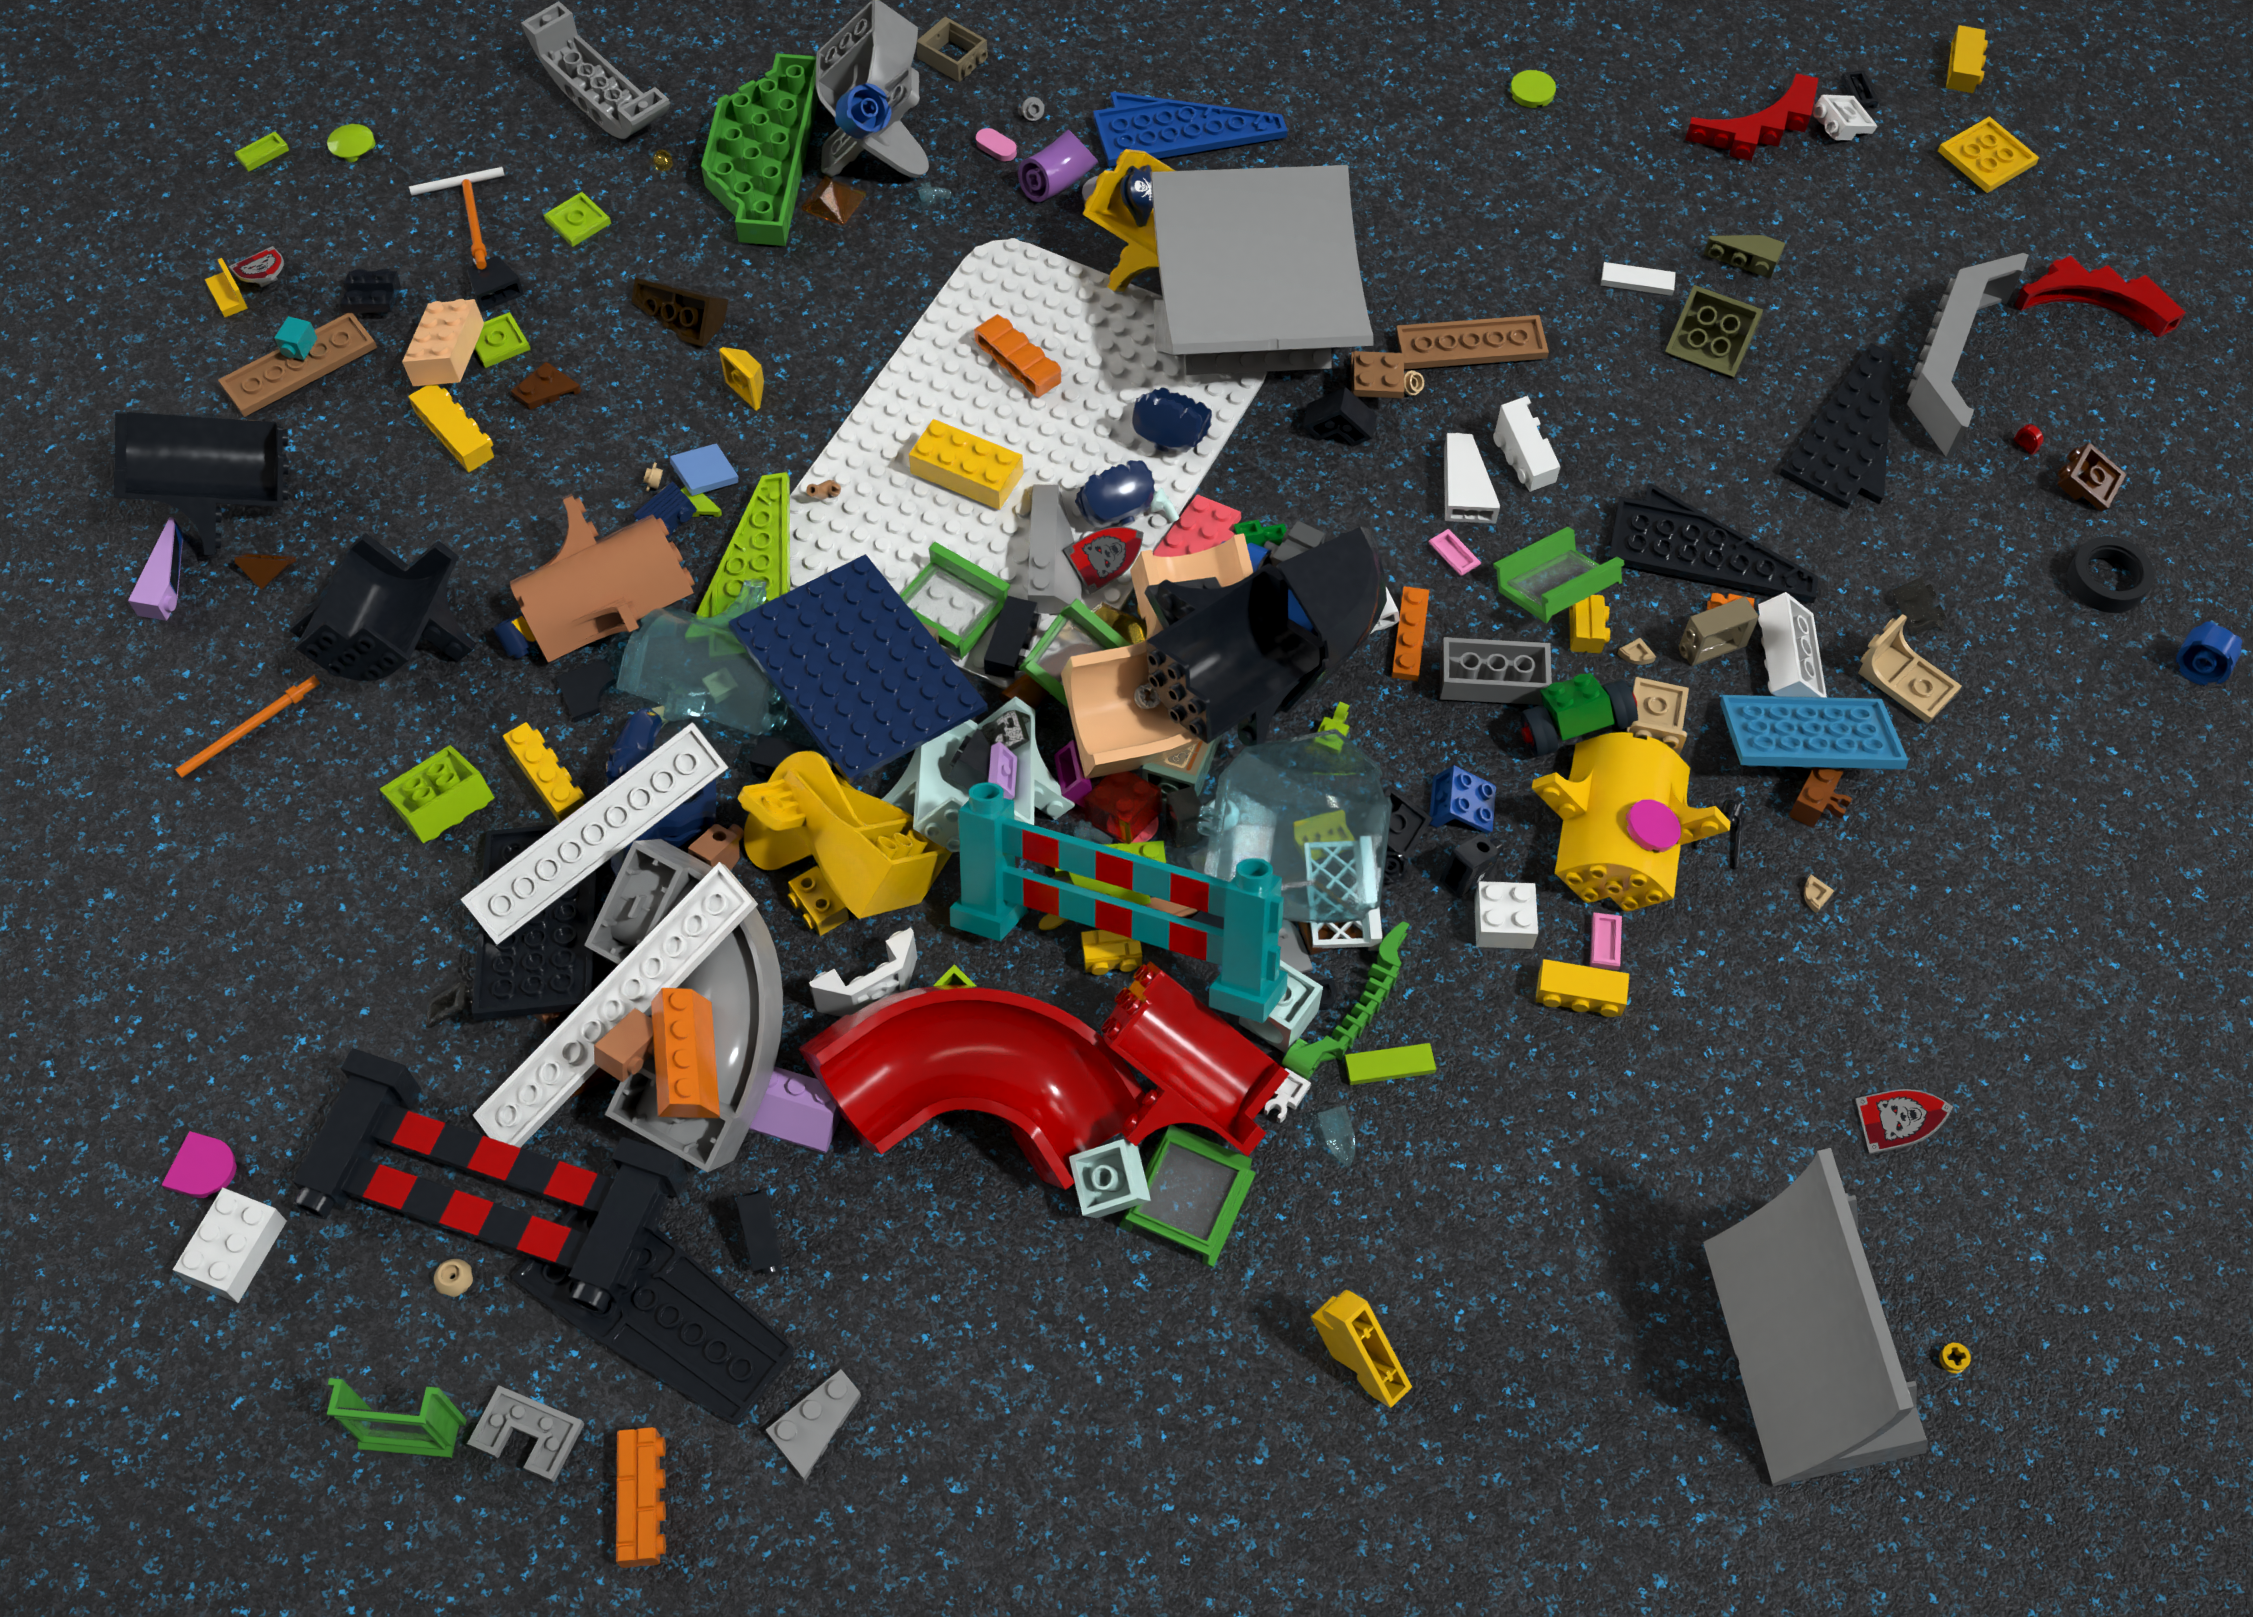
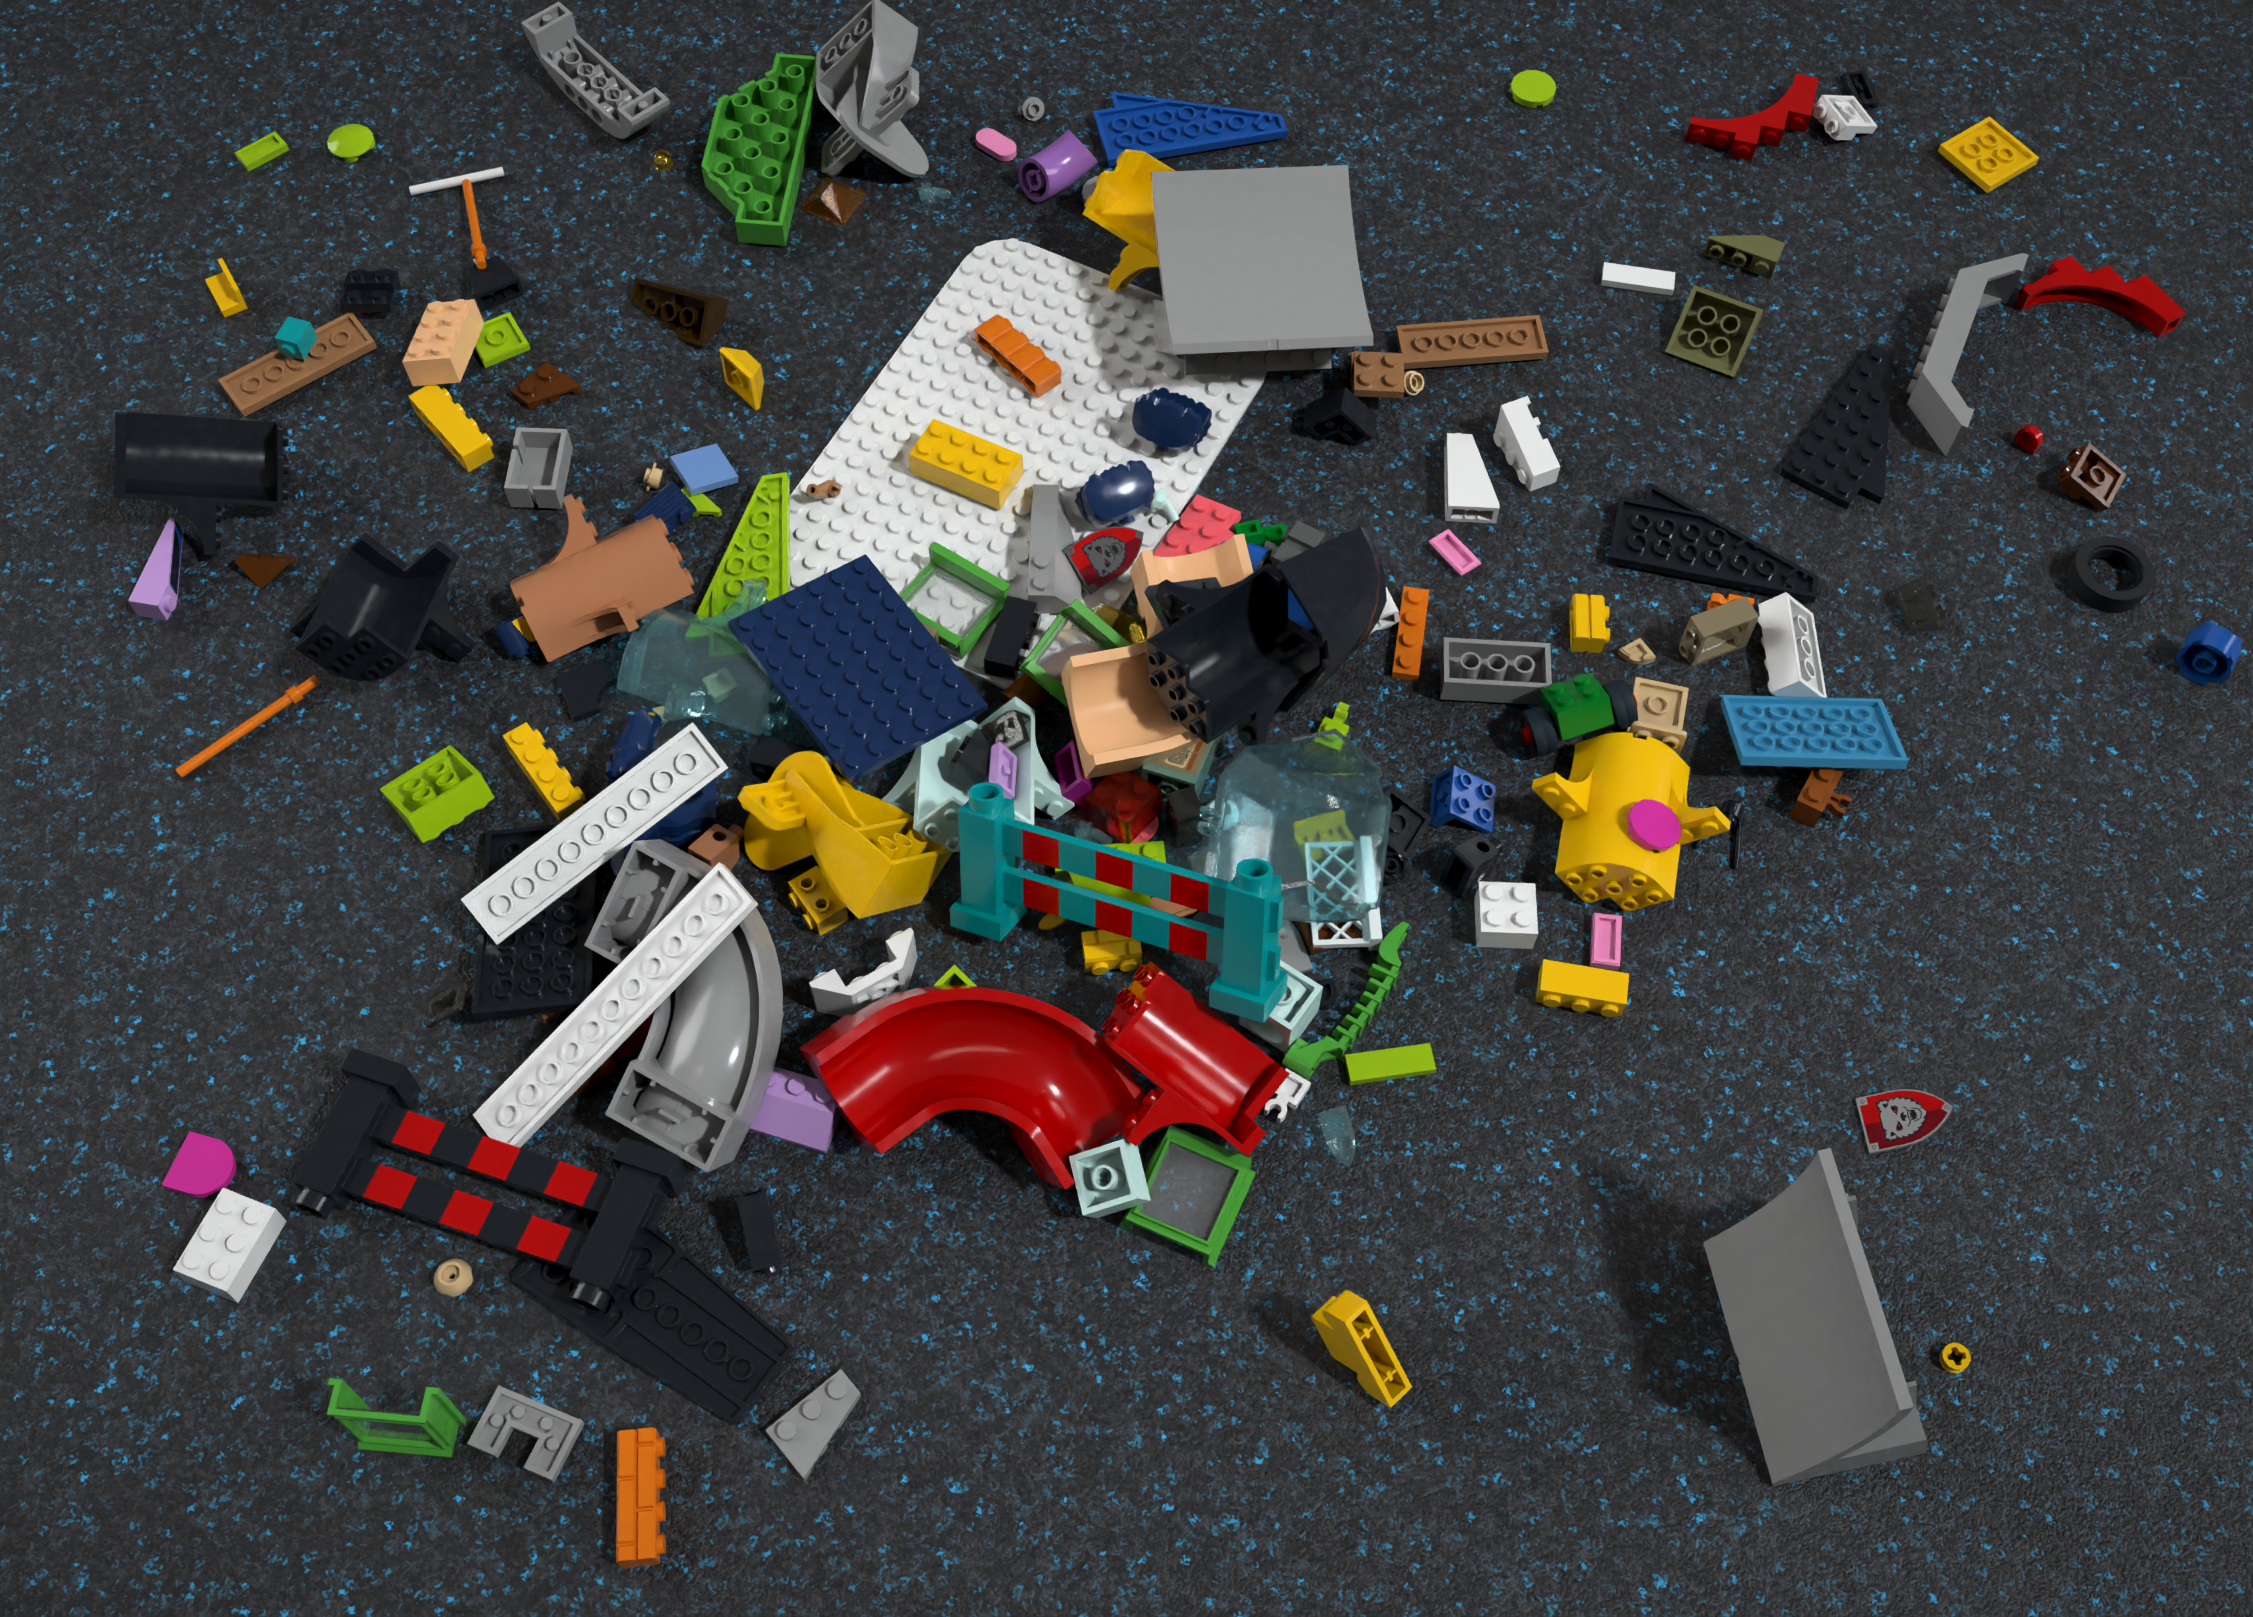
(259, 267): shield -> none
(544, 470): none -> light grey piece
(577, 219): lime tile -> none
(626, 1046): nougat brick -> none
(684, 1054): orange slope -> none
(863, 111): blue brick -> none
(941, 34): dark tan window -> none
(1137, 193): dark blue hat -> none
(1139, 697): white bush -> none
(1553, 575): bright green piece -> none
(1816, 893): tan tile -> none
(1906, 675): tan bracket -> none
(1966, 59): yellow brick -> none

